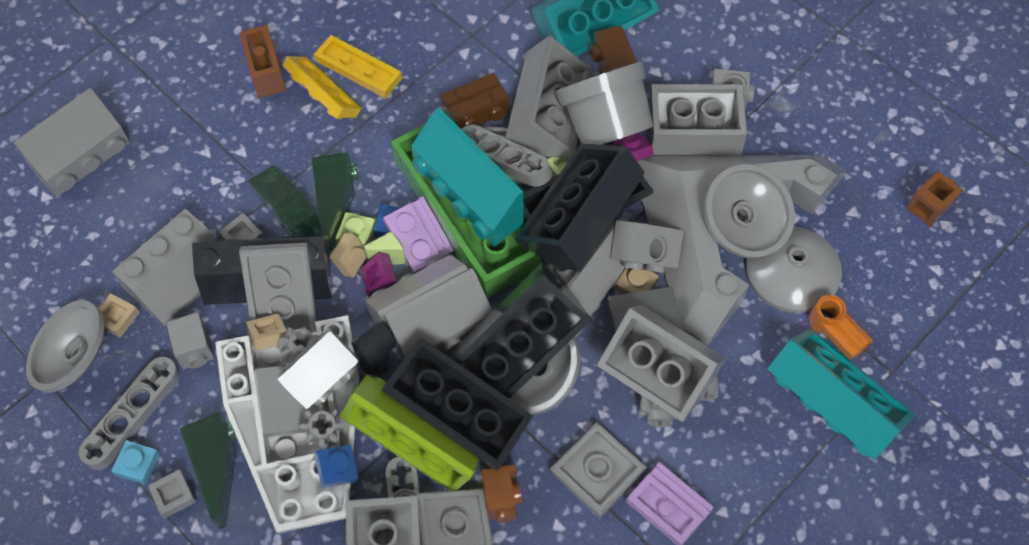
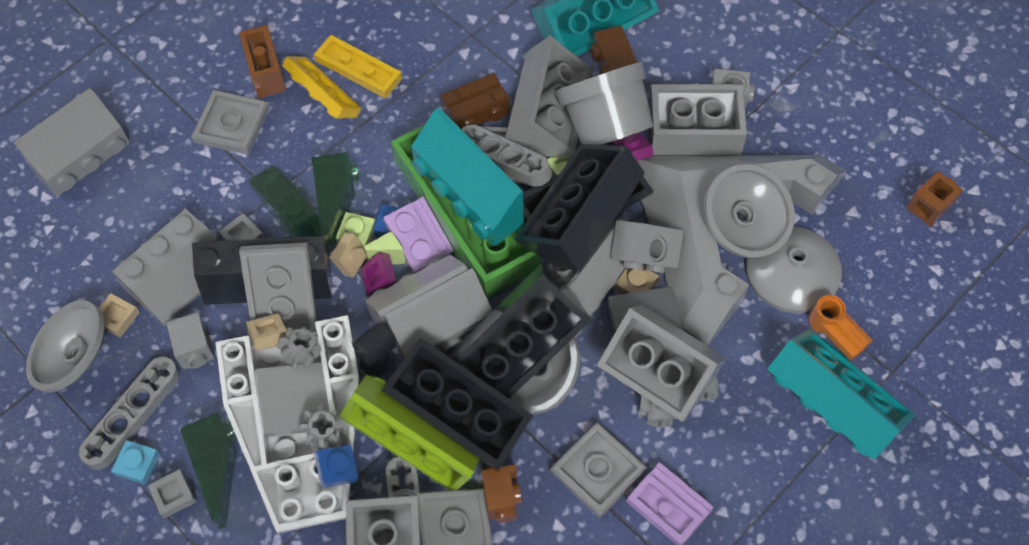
(230, 122): none -> light grey tile
(318, 369): brick -> none

